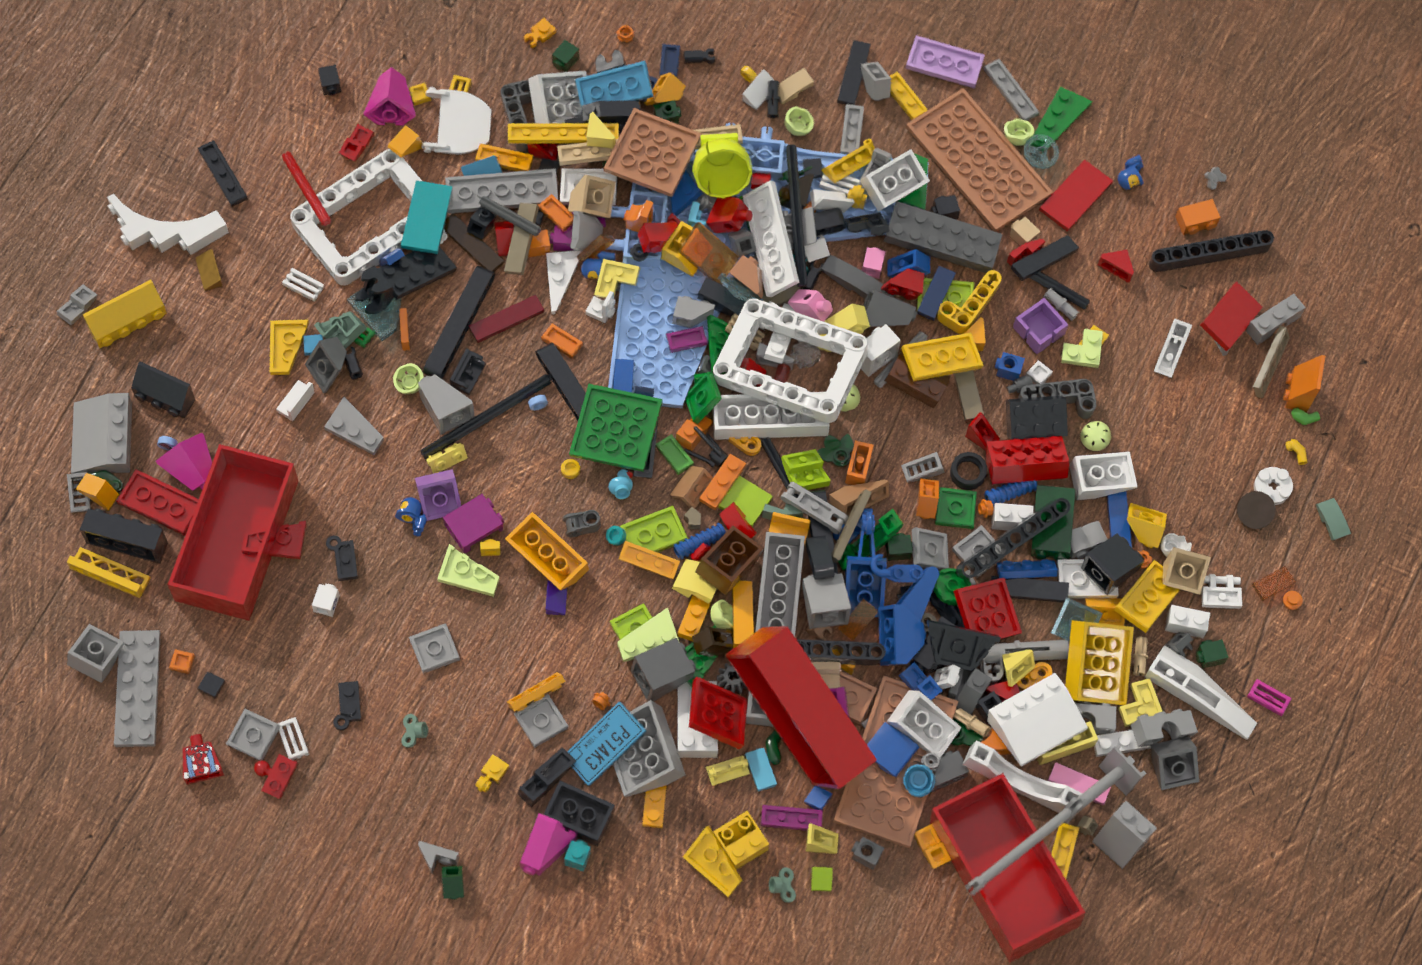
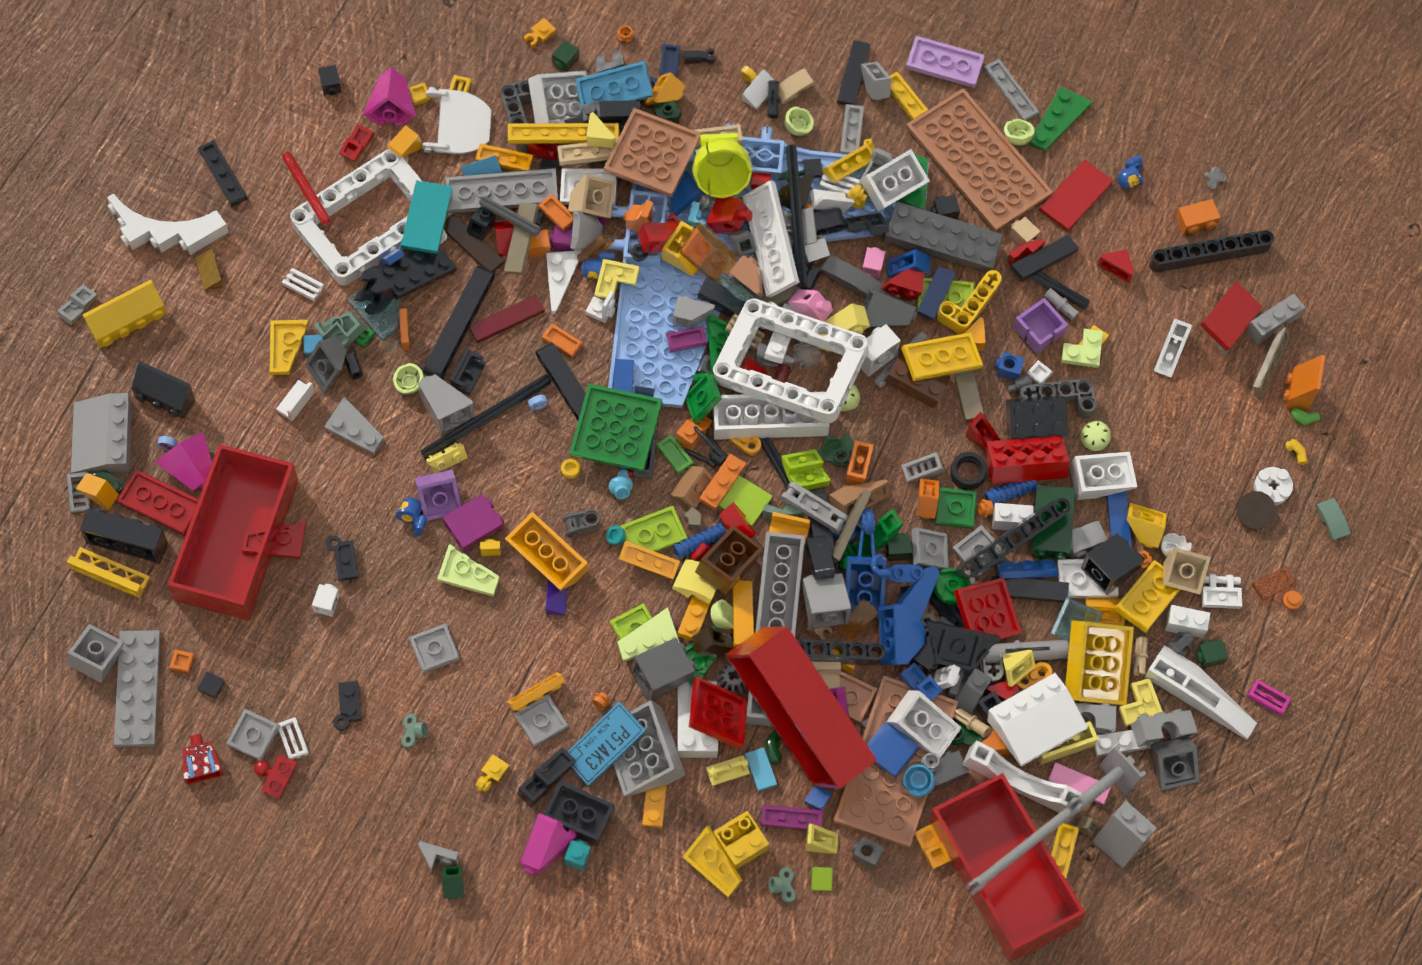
(1036, 156): clear light blue piece -> none

